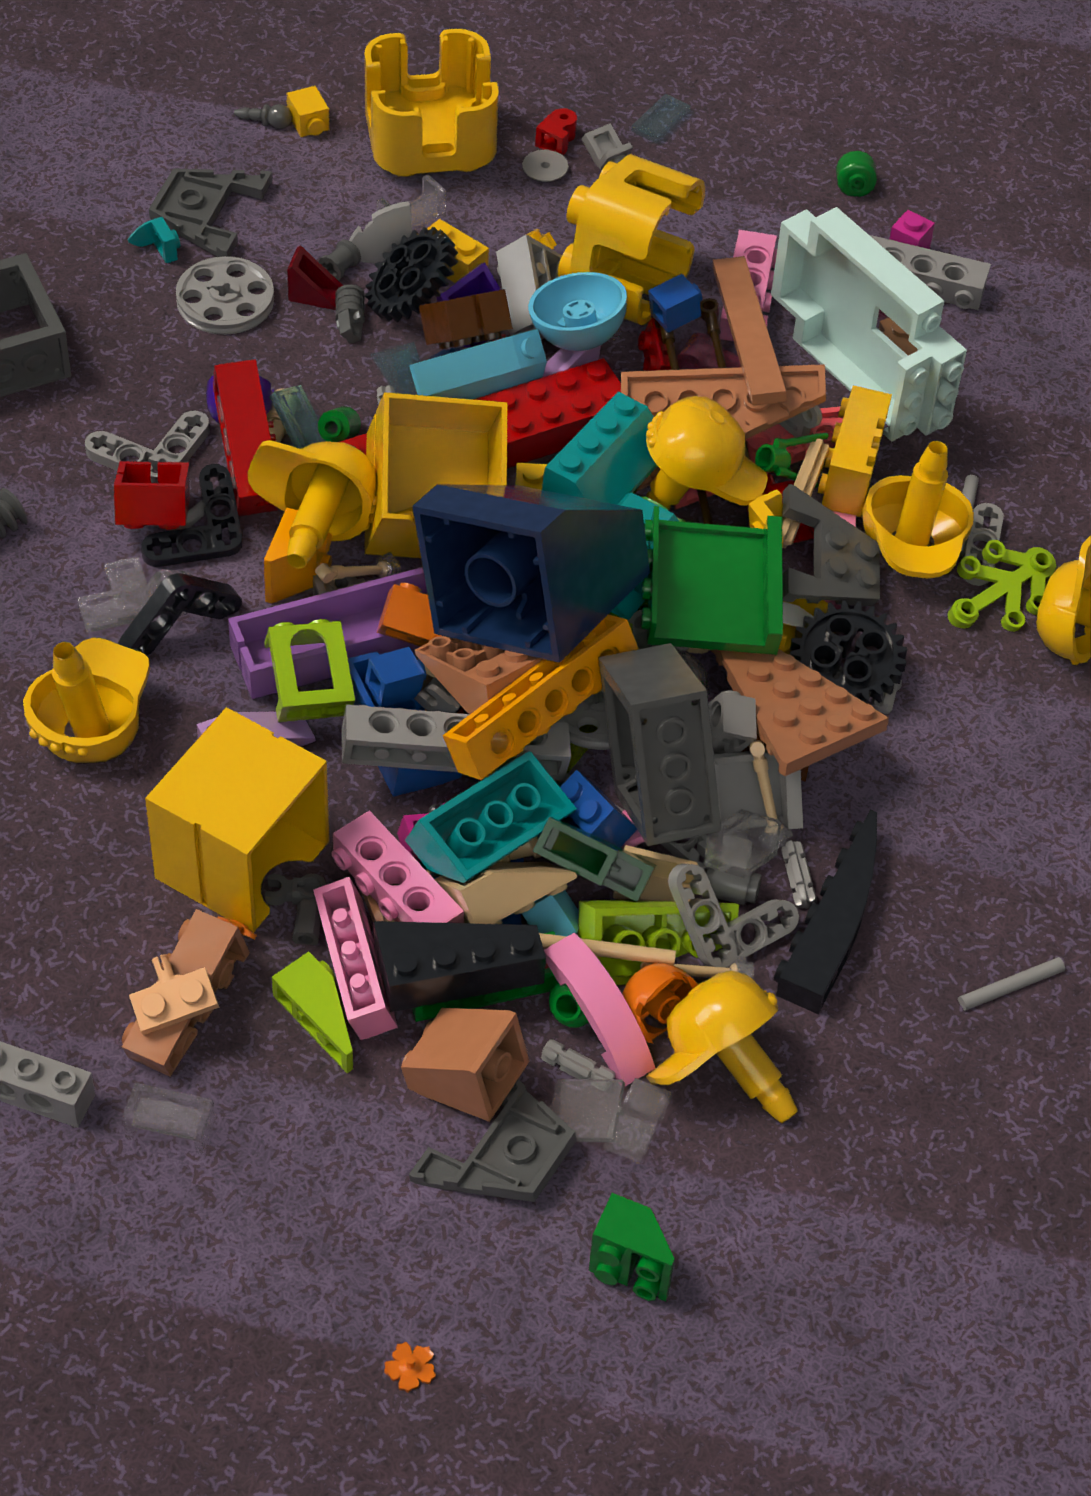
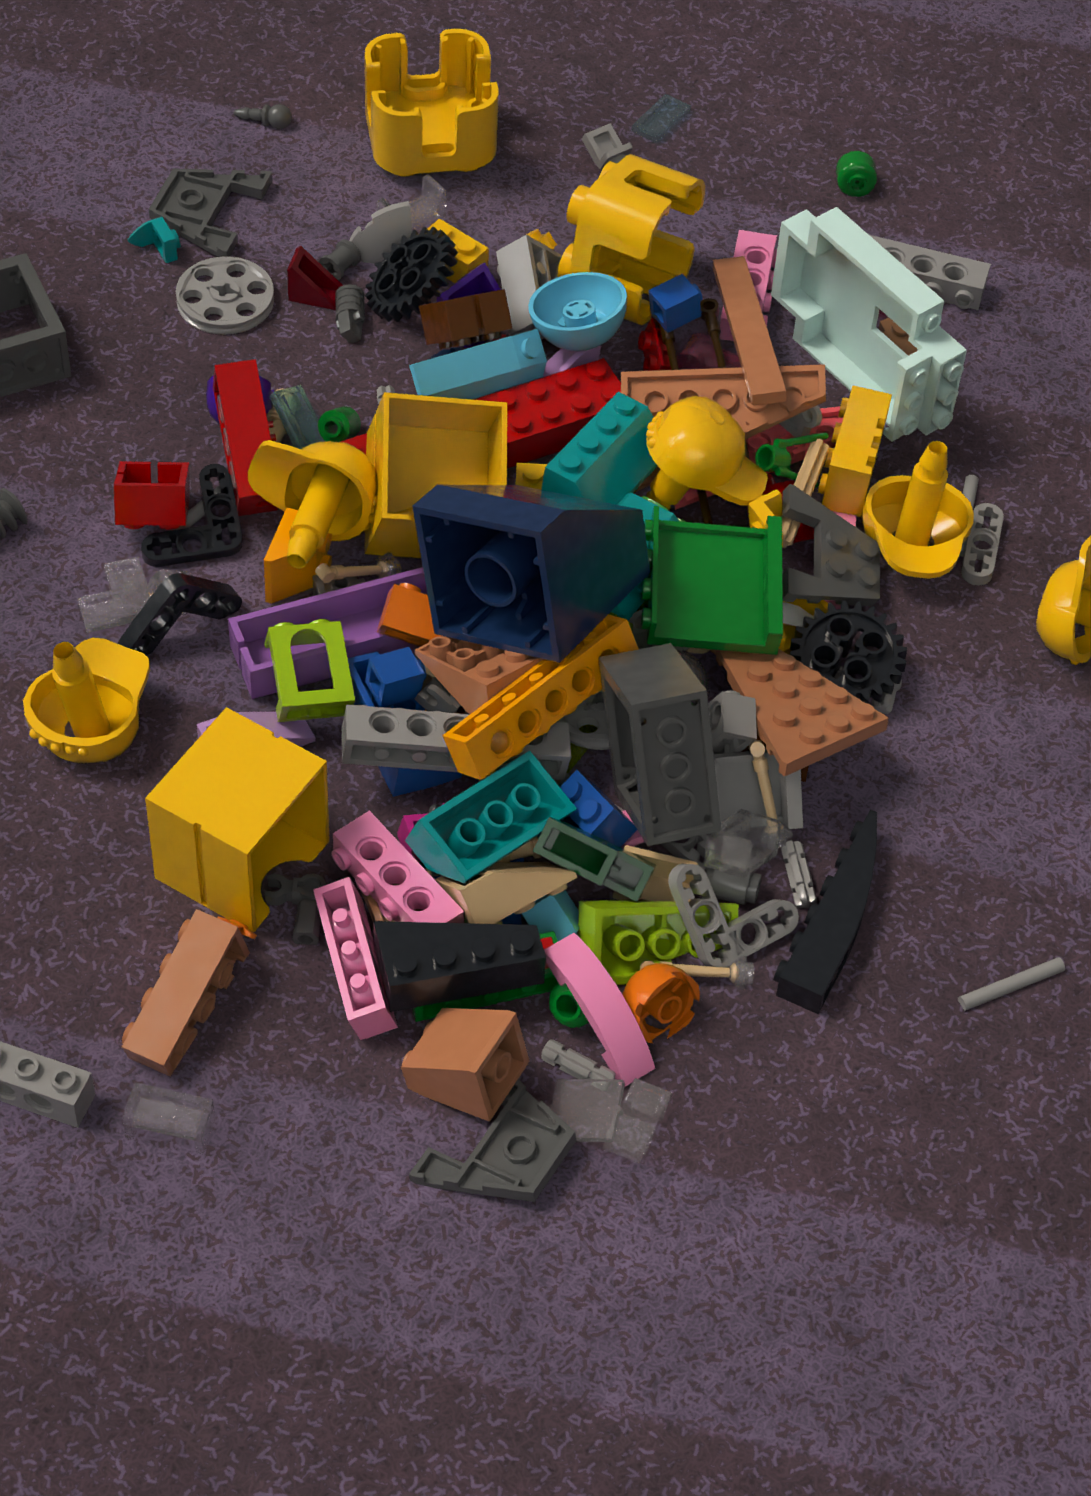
(173, 997): light nougat plate -> none
(176, 436): light grey beam -> none
(308, 111): yellow brick -> none
(311, 997): lime slope -> none
(395, 368): clear light blue slope -> none
(410, 1366): orange plant -> none
(545, 165): light grey piece -> none
(558, 130): red leg -> none
(619, 950): tan bar -> none
(619, 1240): green slope -> none
(719, 1021): yellow piece -> none
(913, 230): dark pink brick -> none
(1005, 583): lime plant -> none

